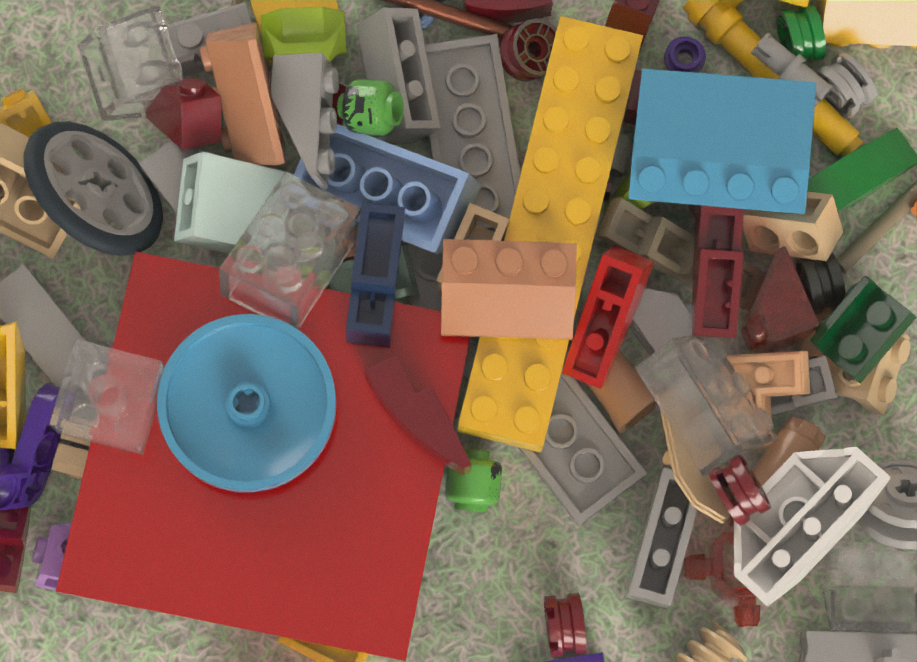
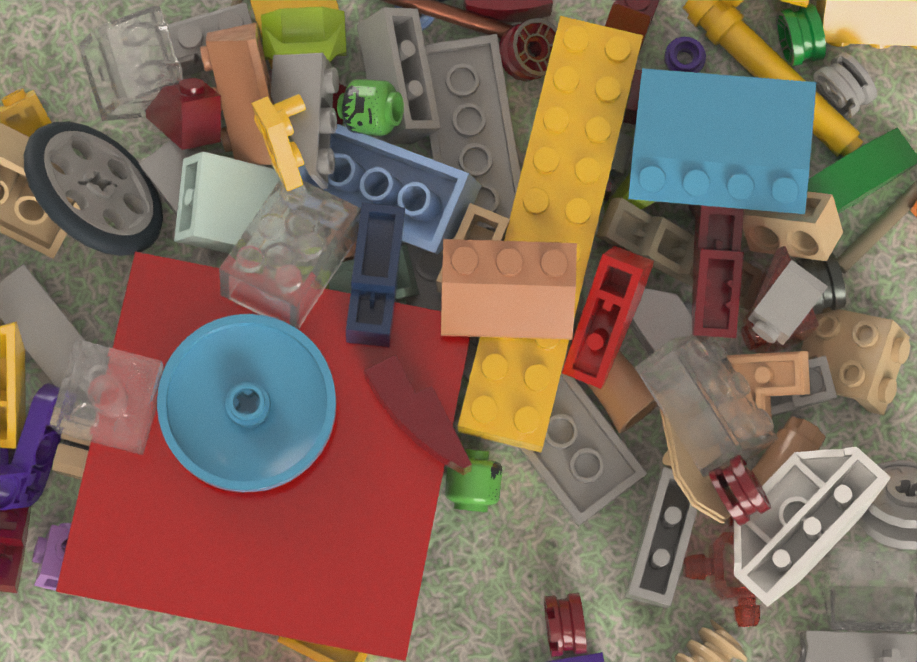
(275, 129): none -> yellow plate
(786, 304): none -> light grey slope
(788, 65): light grey pin -> none
(862, 328): dark green bracket -> none

